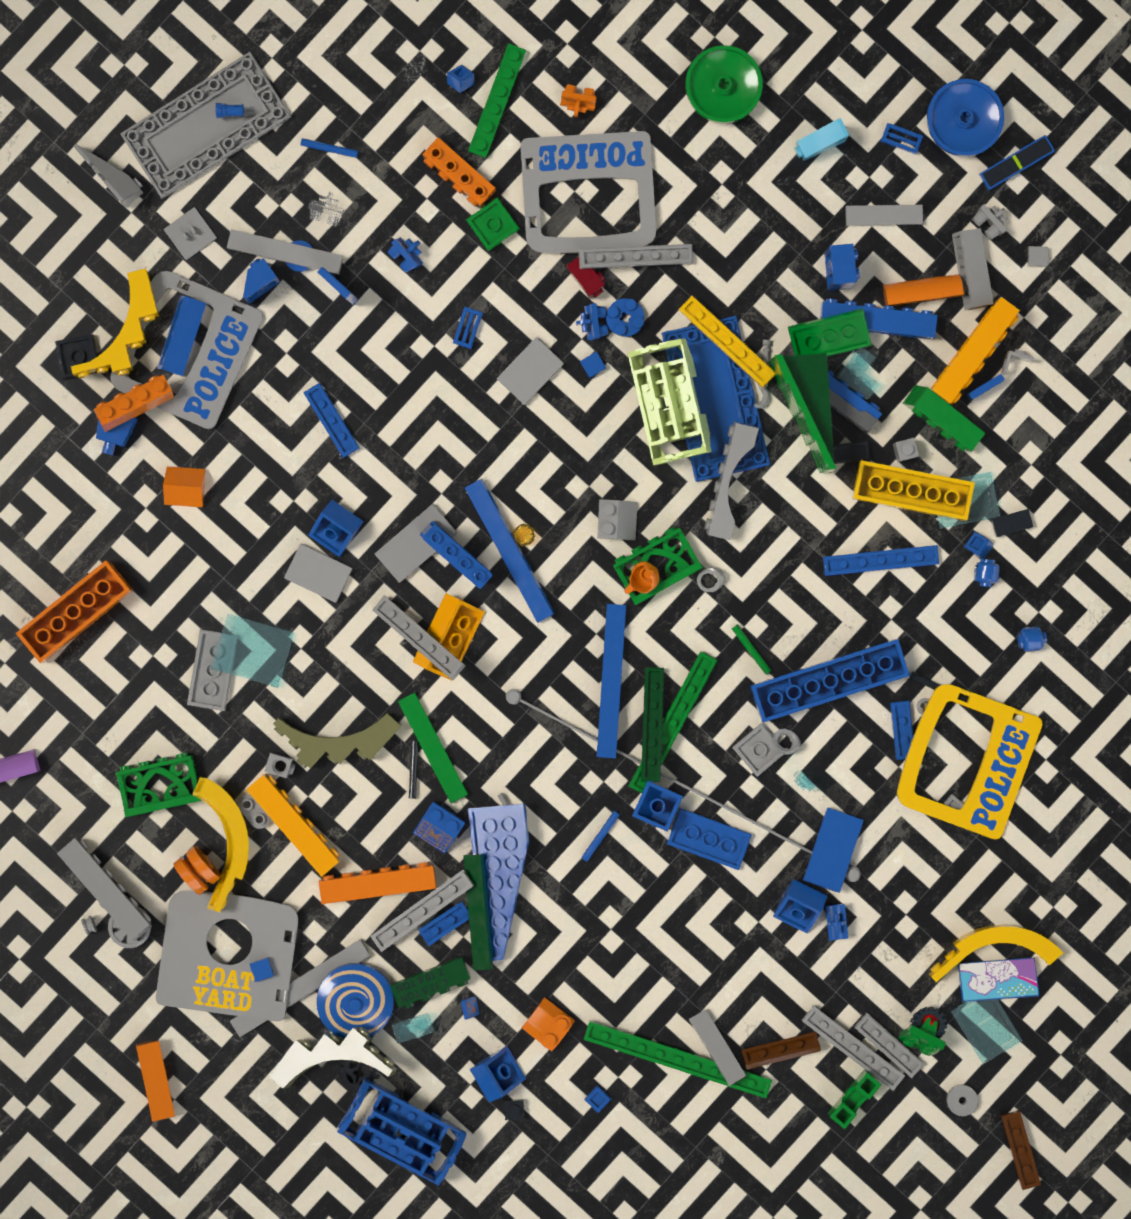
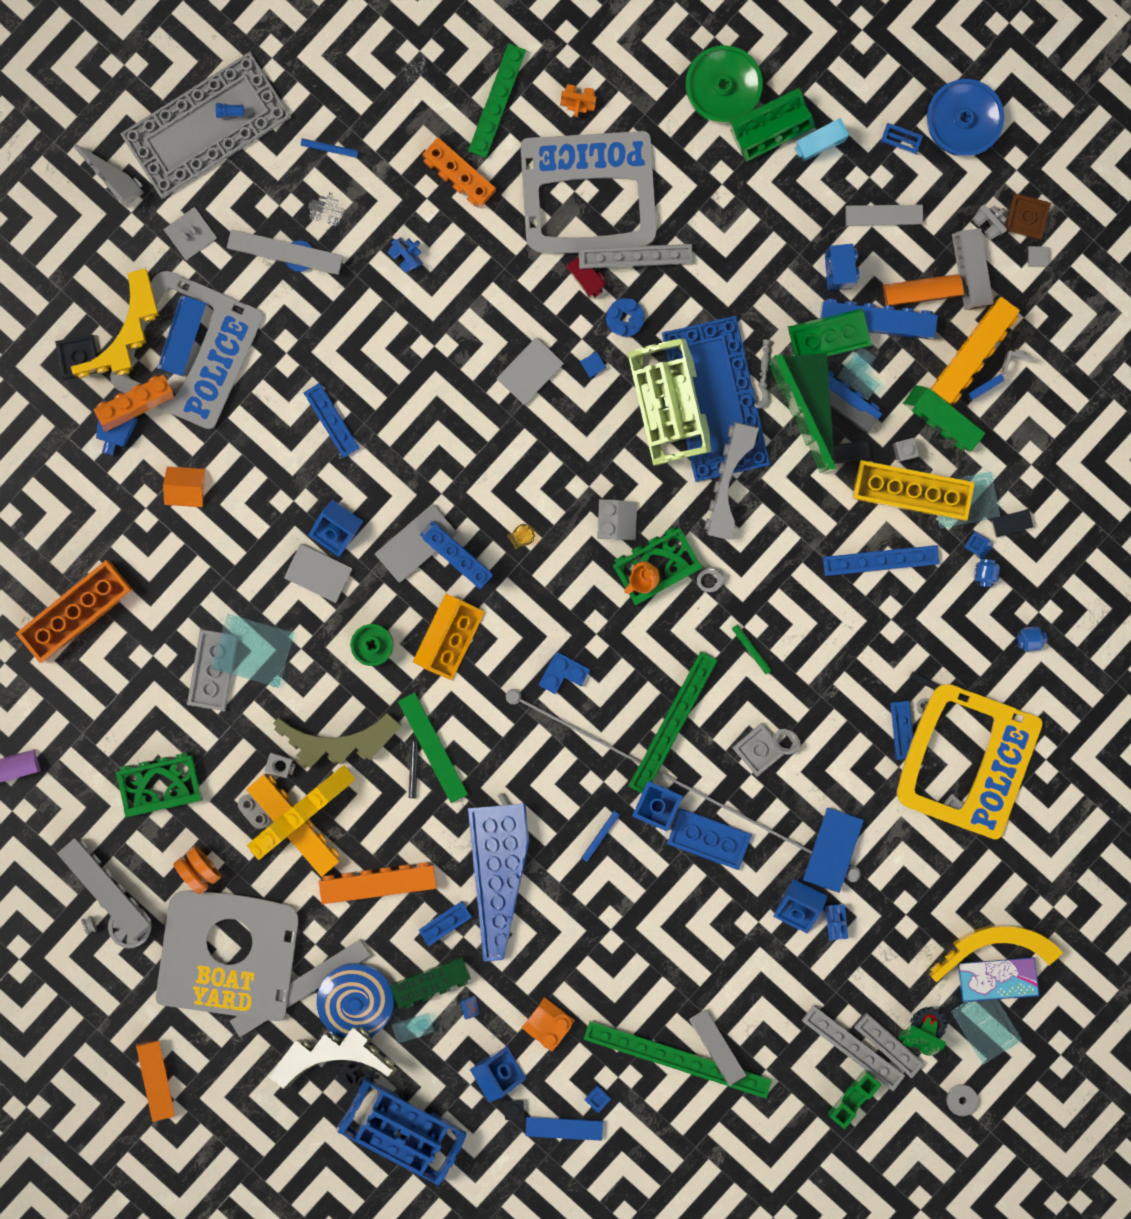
(236, 838): yellow arch -> none
(259, 280): blue slope -> none
(261, 969): blue tile -> none
(301, 812): none -> yellow arch
(337, 285): blue tile -> none
(361, 640): none -> green wheel
(418, 637): light grey plate -> none
(422, 910): light grey plate -> none
(439, 827): blue slope -> none
(460, 78): blue slope -> none
(462, 343): blue tile -> none
(478, 913): dark green tile -> none
(492, 224): green plate -> none
(509, 550): blue tile -> none
(561, 668): none -> blue plate
(564, 1128): none -> blue tile
(590, 323): blue hips -> none
(611, 681): blue tile -> none
(652, 725): dark green tile -> none
(727, 341): yellow tile -> none
(771, 125): none -> green brick
(781, 1050): reddish brown plate -> none
(802, 781): clear light blue plate -> none
(829, 680): blue brick -> none
(1016, 162): black tile -> none
(1020, 1150): reddish brown plate -> none
(1027, 216): none -> reddish brown tile

